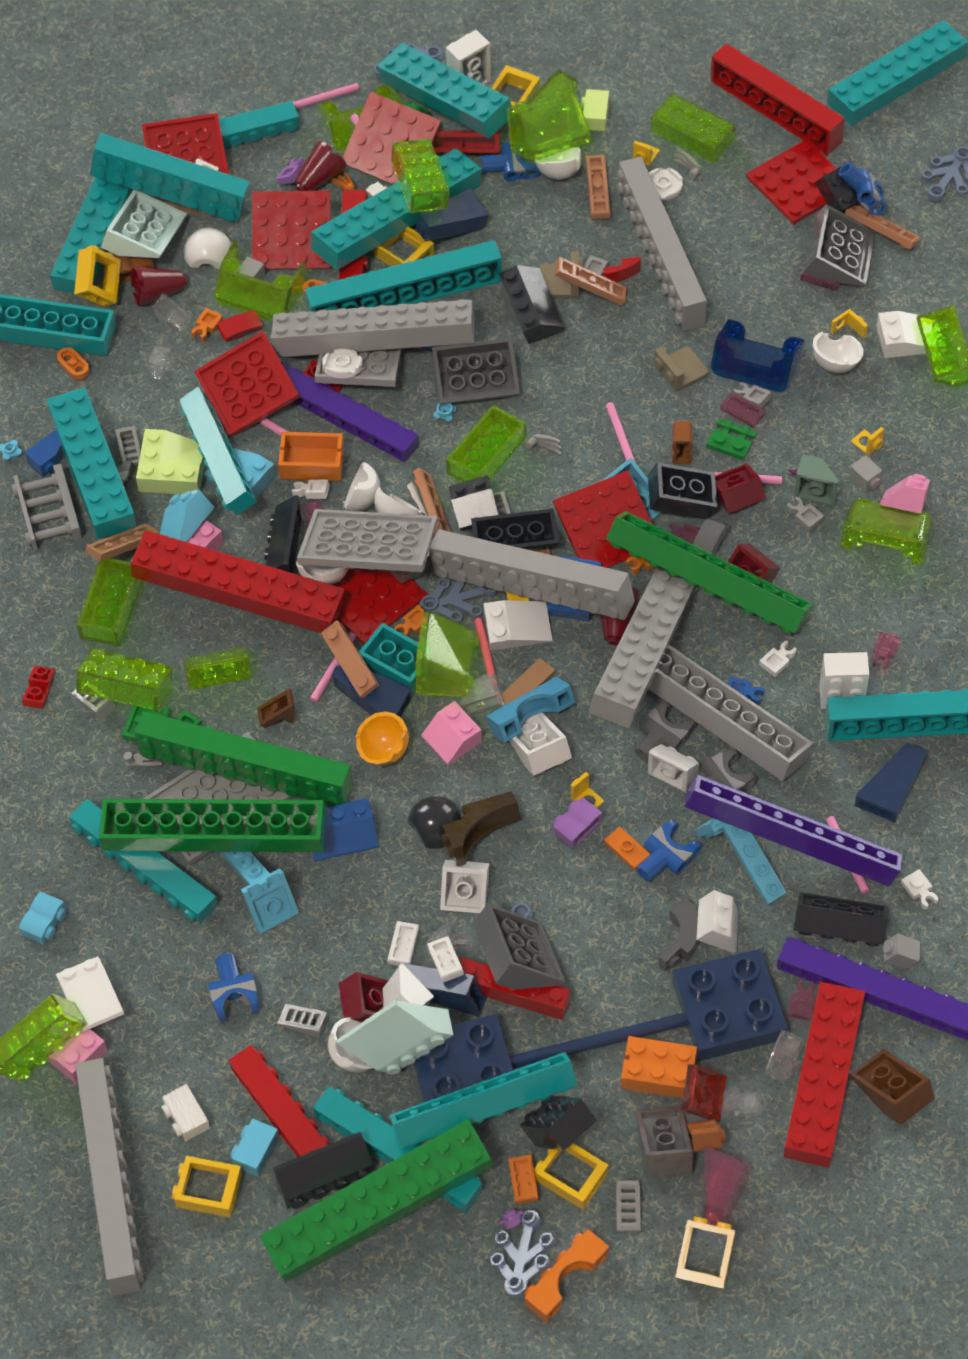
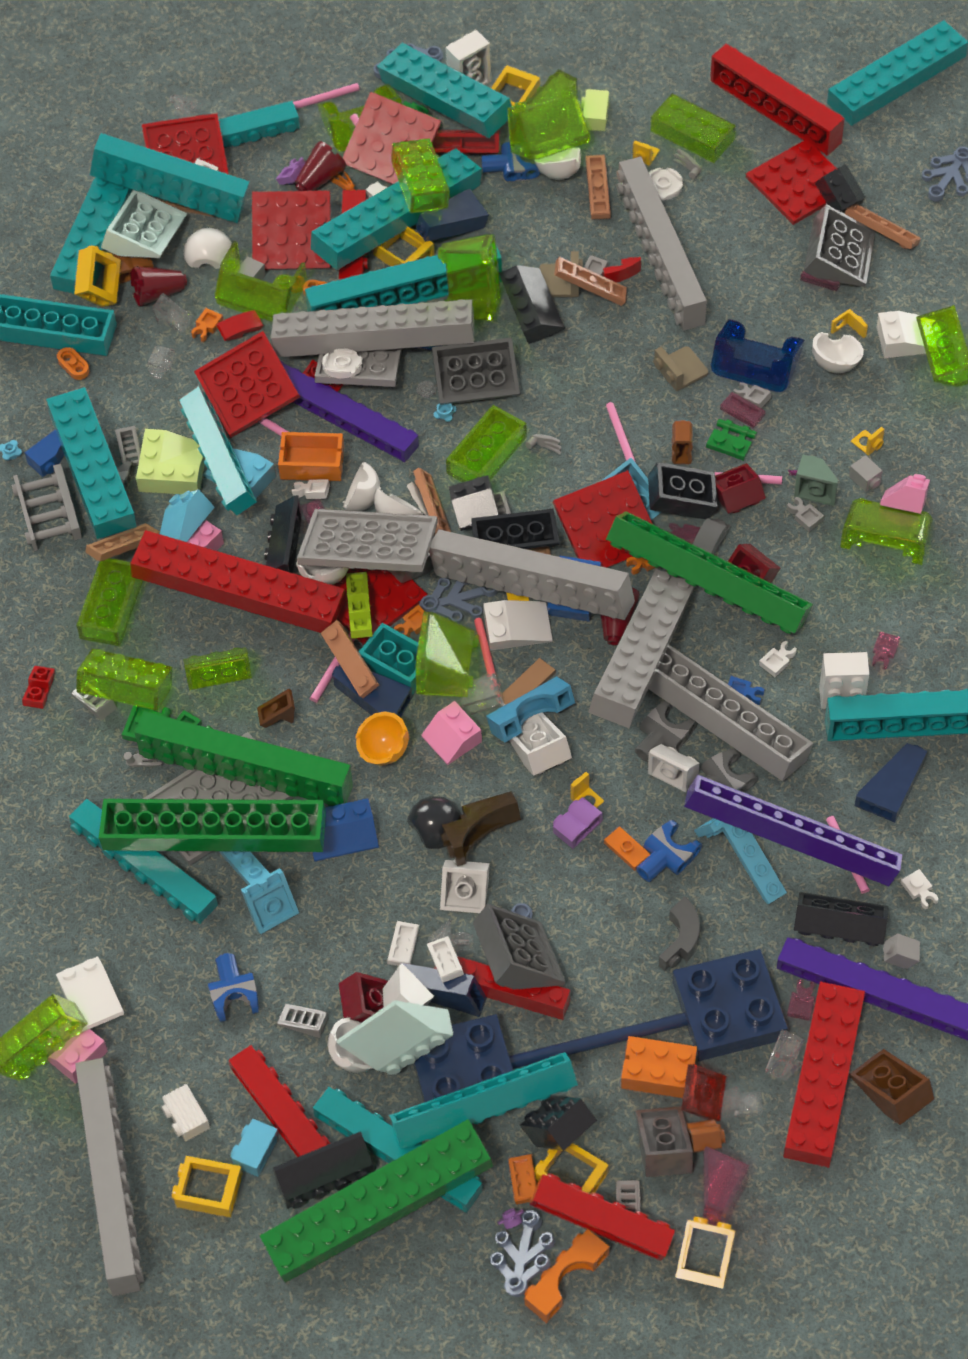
(42, 918): medium azure brick -> none
(359, 605): none -> lime slope
(473, 273): none -> clear neon green windscreen
(602, 1217): none -> red brick
(718, 921): white slope -> none
(865, 186): blue connector -> none

